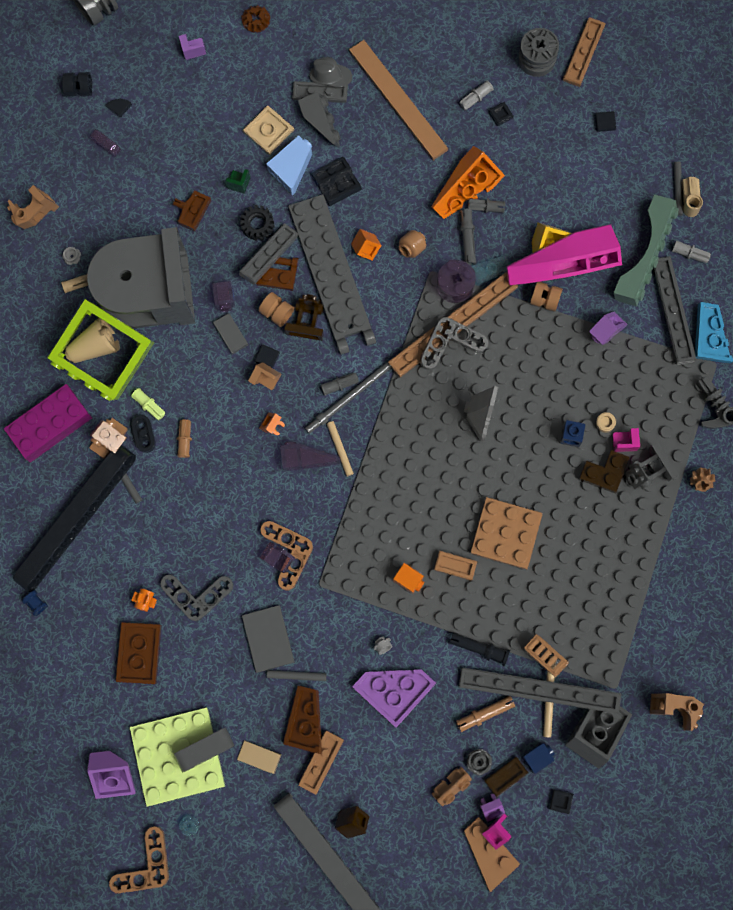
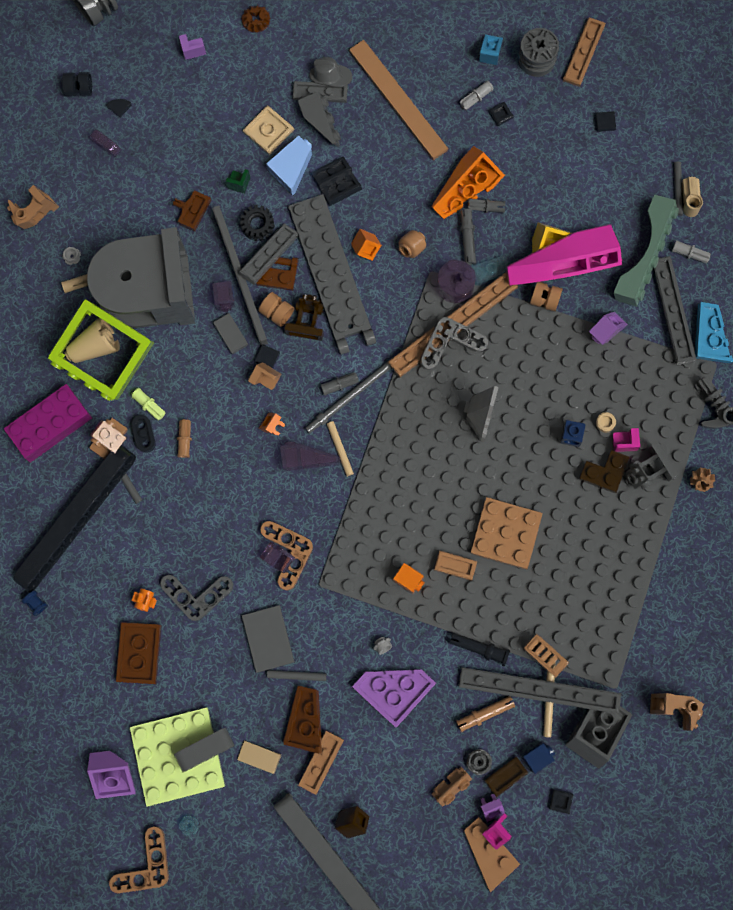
(242, 282): none -> dark grey tile
(490, 49): none -> dark azure slope

